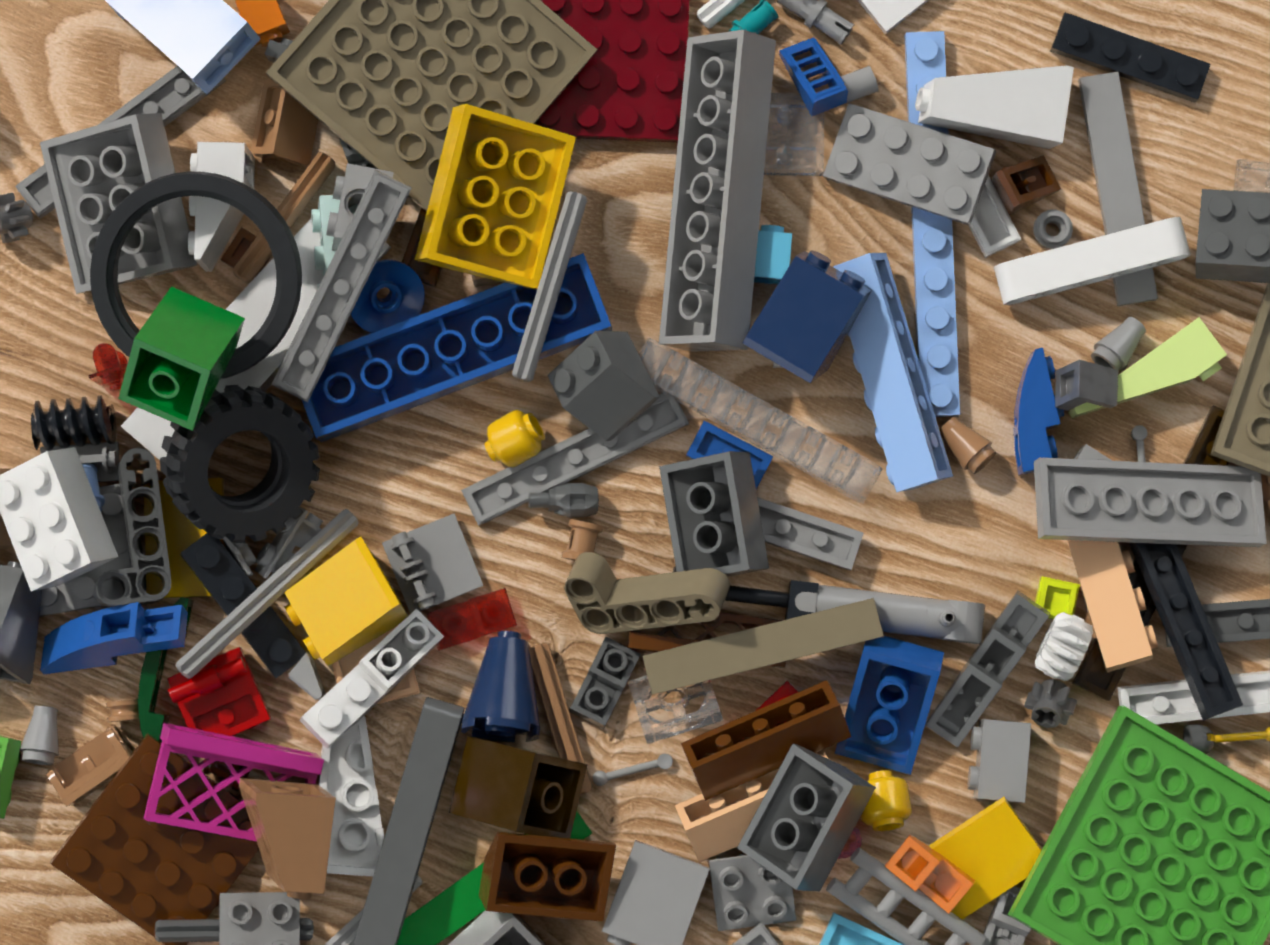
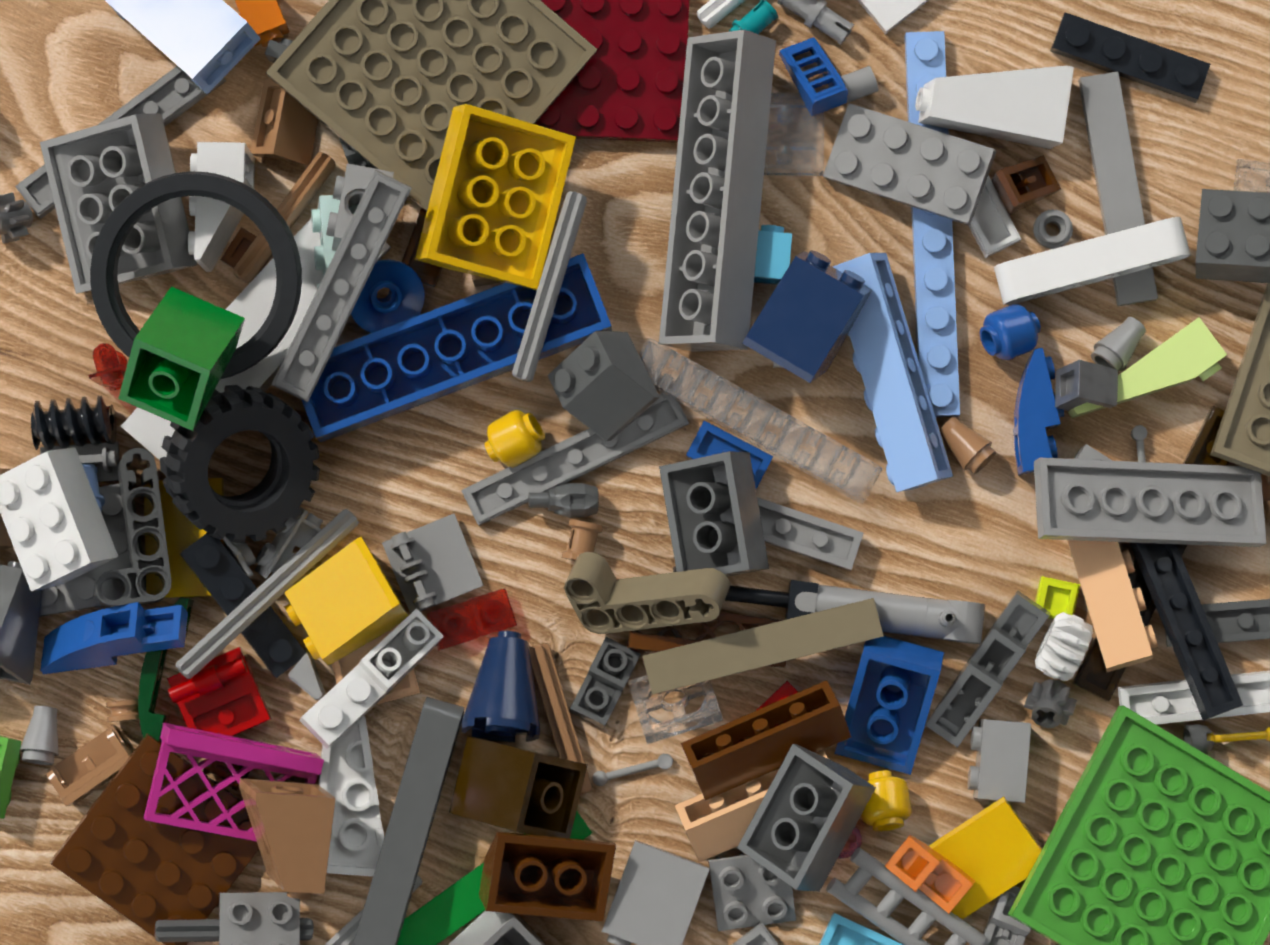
(1010, 332): none -> blue head

